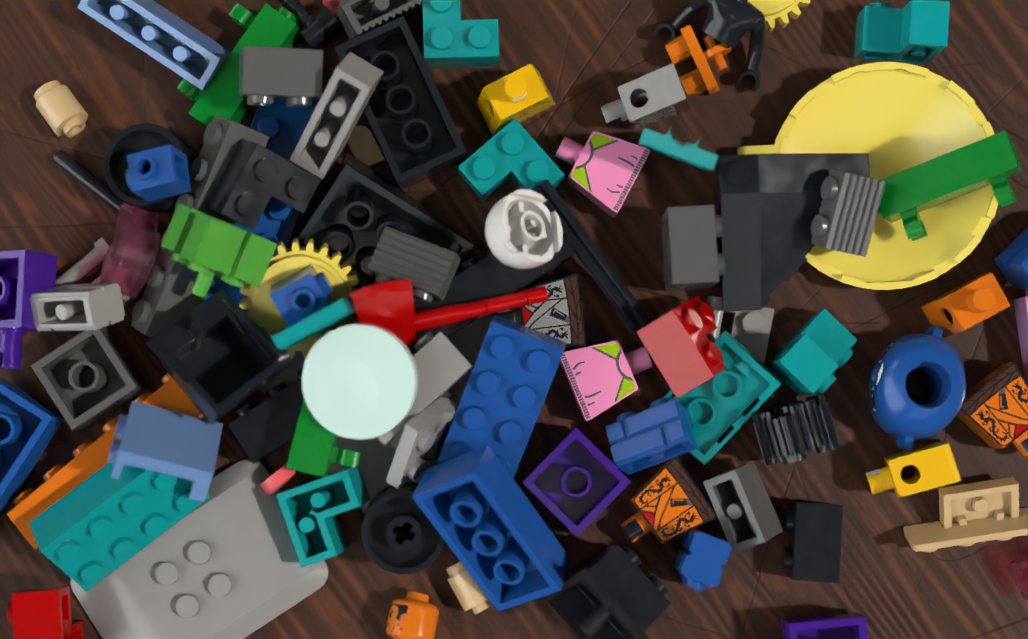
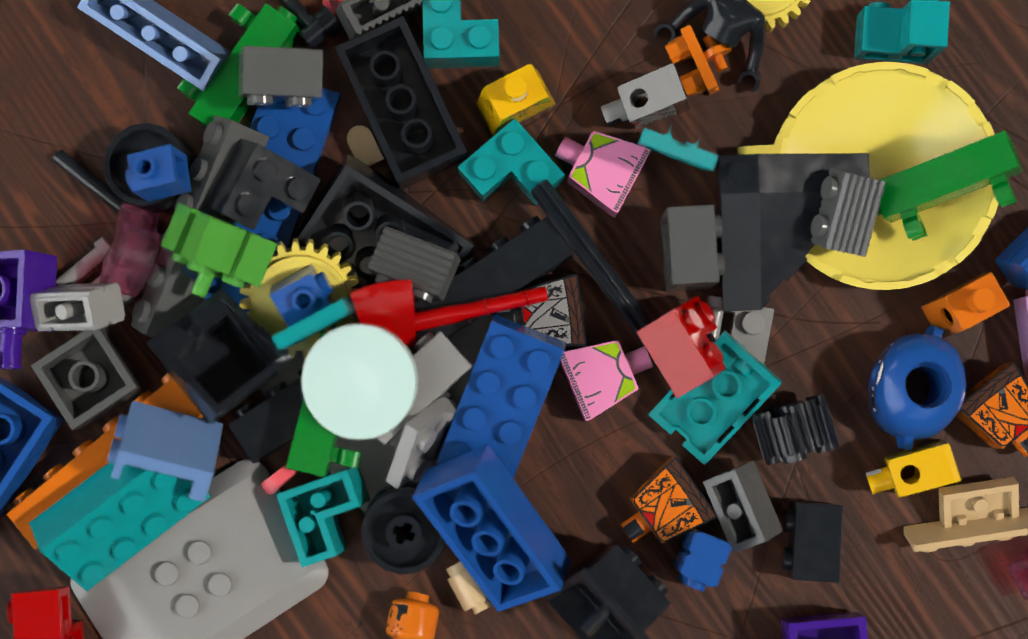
(60, 109): tan brick -> none
(336, 115): light grey brick -> none
(523, 230): white cylinder -> none
(576, 481): dark purple brick -> none
(651, 435): blue brick -> none
(814, 354): teal brick -> none

